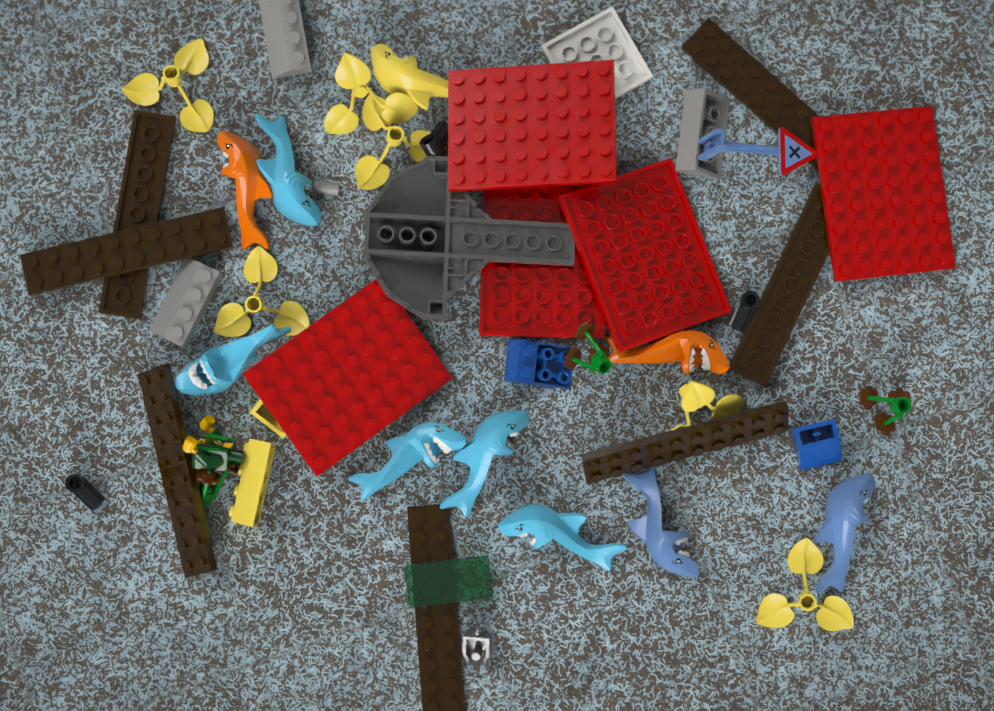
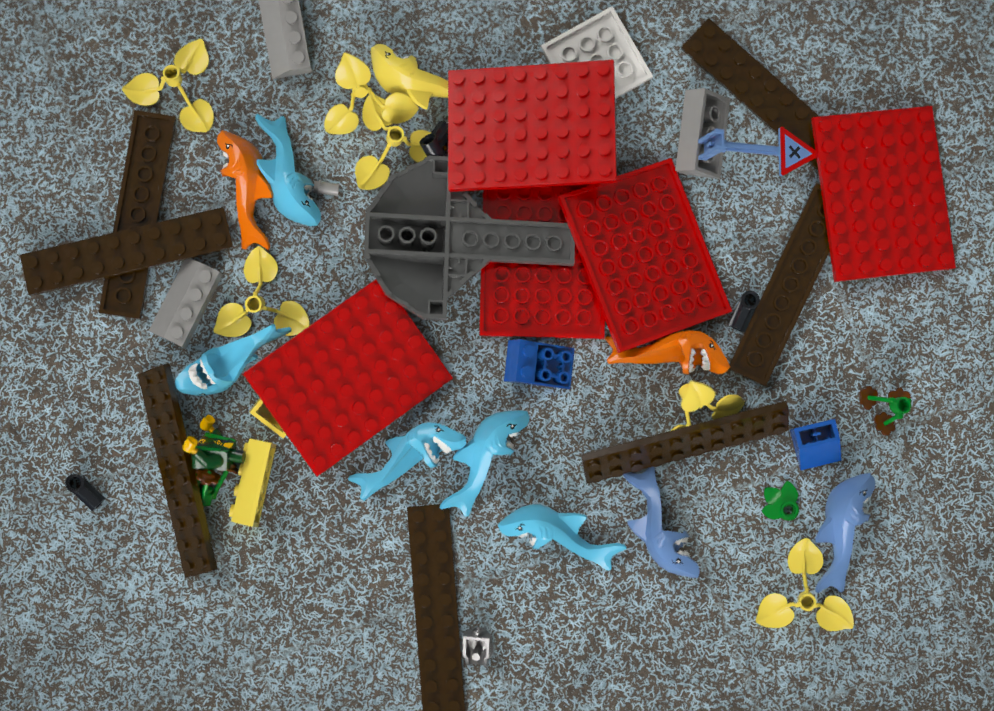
(448, 581): clear green tile -> none
(598, 355): plant -> none
(778, 500): none -> green plate

